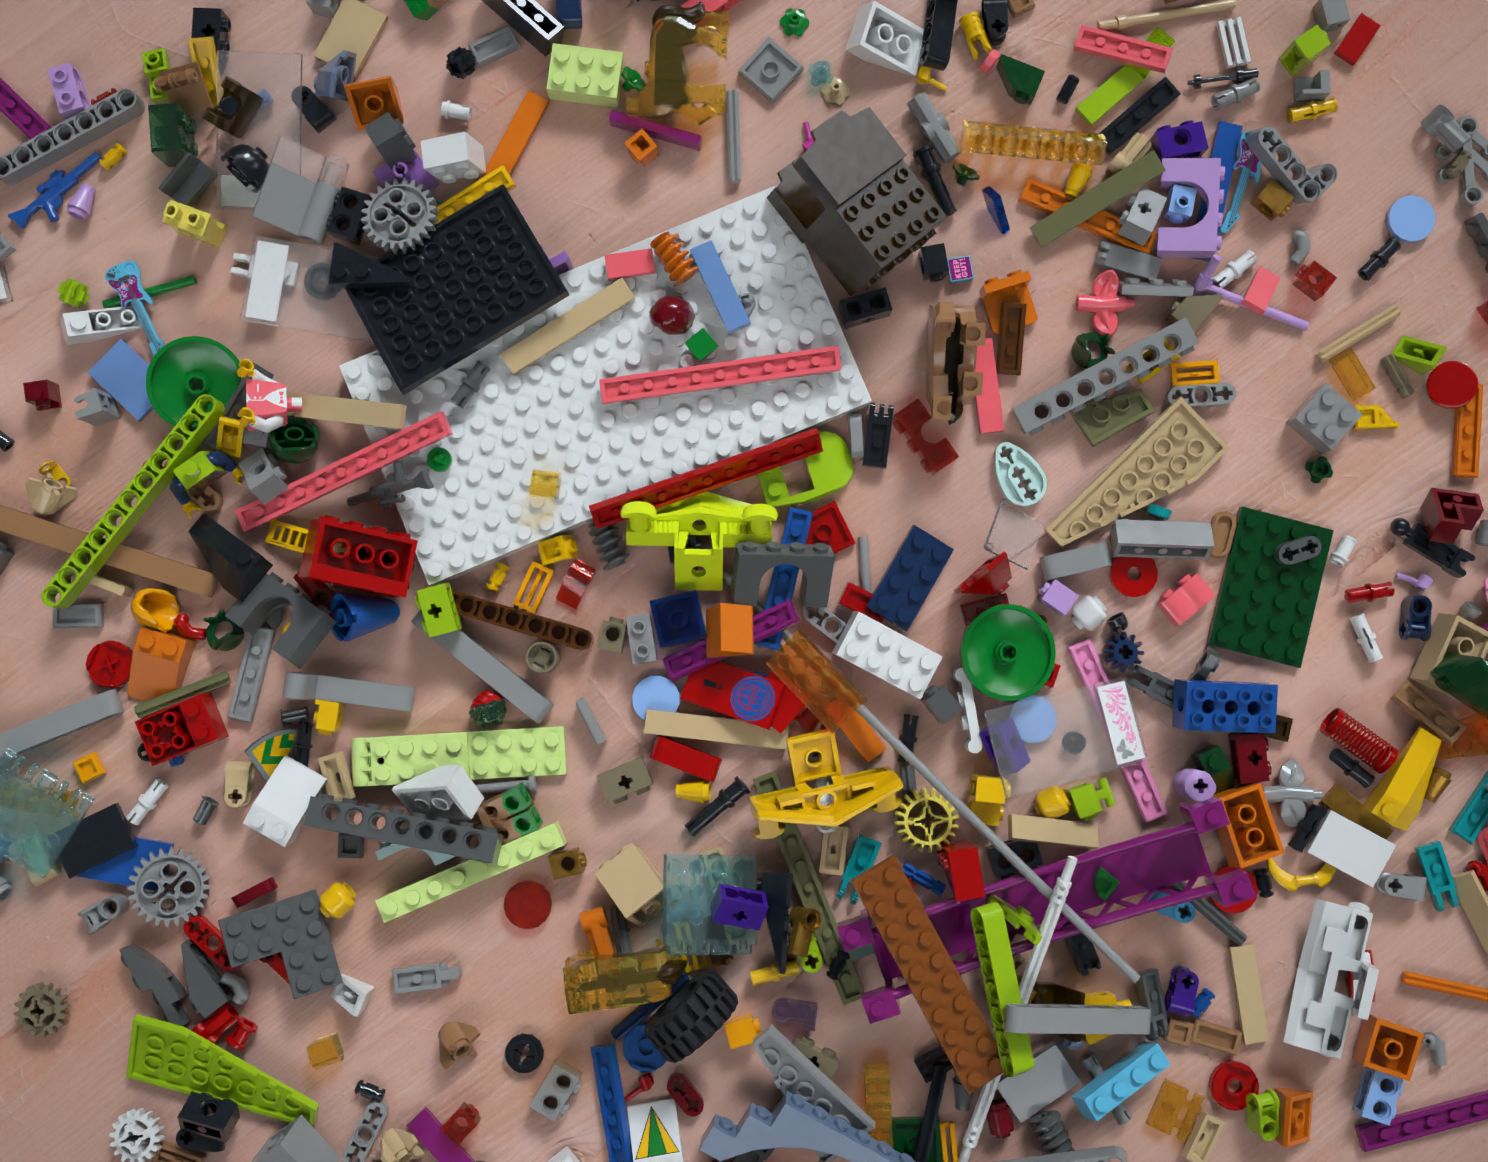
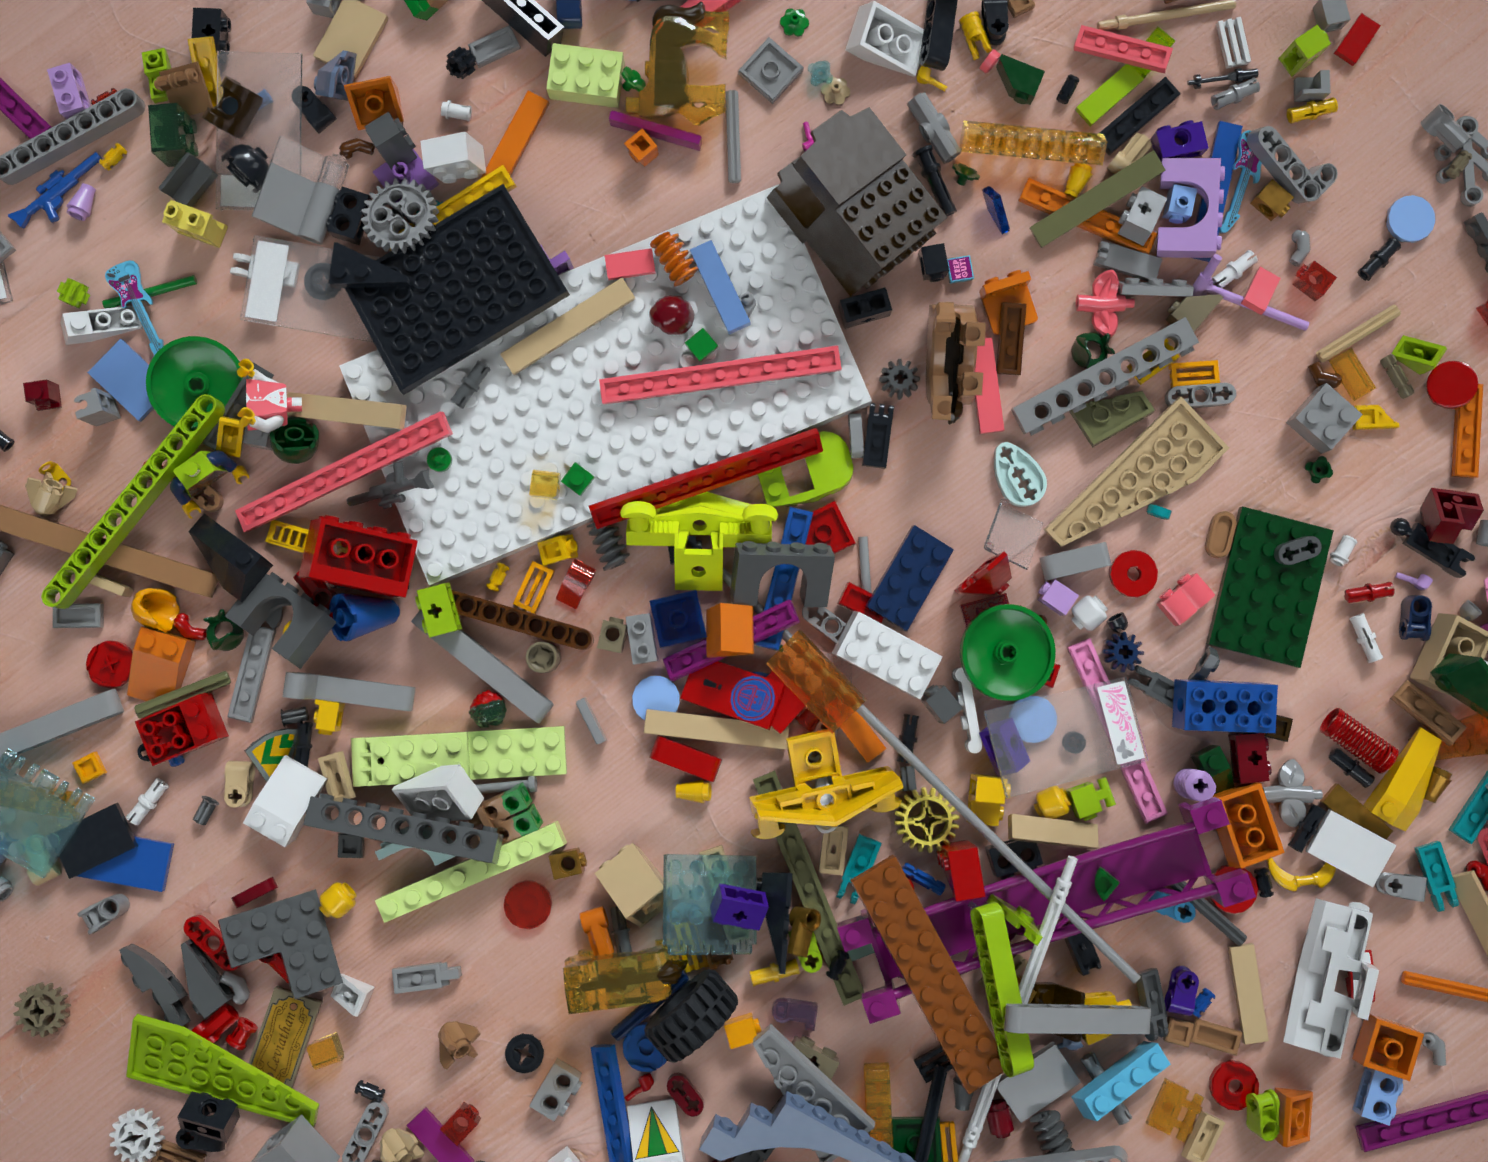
(184, 901): light grey gear -> none
(264, 475): light grey brick -> none
(285, 1035): none -> tile
(354, 145): none -> reddish brown arm
(577, 479): none -> green plate
(634, 769): dark tan brick -> none
(725, 799): black pin -> none
(891, 374): none -> dark grey gear
(933, 455): clear red arch -> none
(1162, 539): light grey brick -> none
(1322, 377): none -> reddish brown arm

